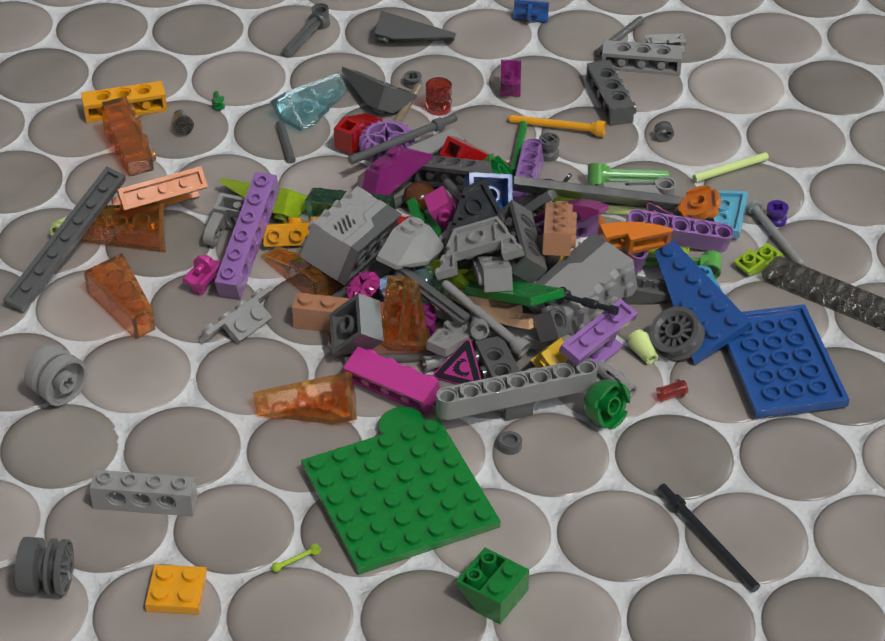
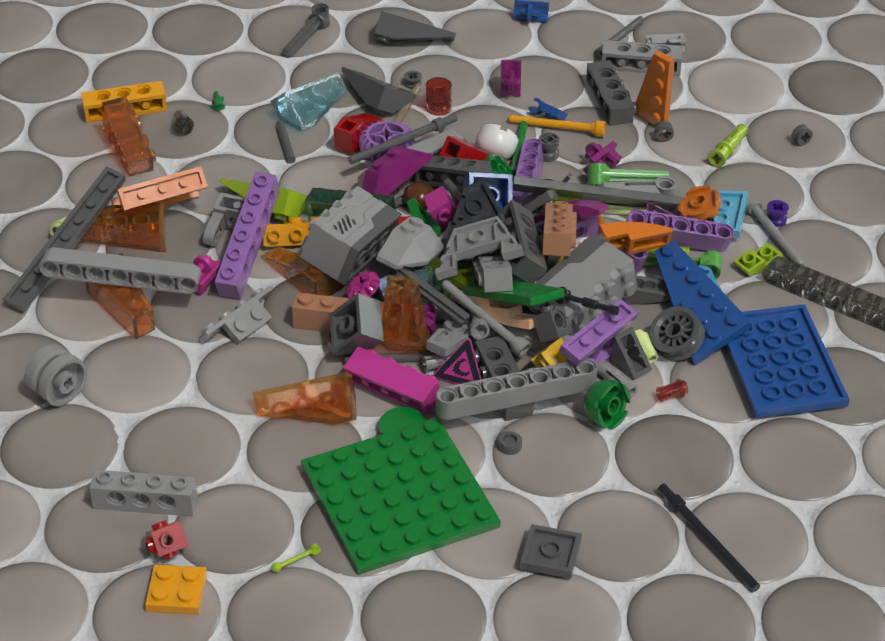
(44, 566): dark grey wheel -> none
(120, 270): none -> light grey beam
(174, 539): none -> brick
(493, 584): green slope -> none
(496, 141): none -> white cylinder
(551, 112): none -> blue plate
(551, 551): none -> dark grey plate
(598, 155): none -> magenta hips
(629, 355): none -> dark grey slope
(656, 90): none -> orange wing
(725, 148): none -> lime pin
(730, 167): yellowish green bar -> none
(802, 134): none -> dark grey bush

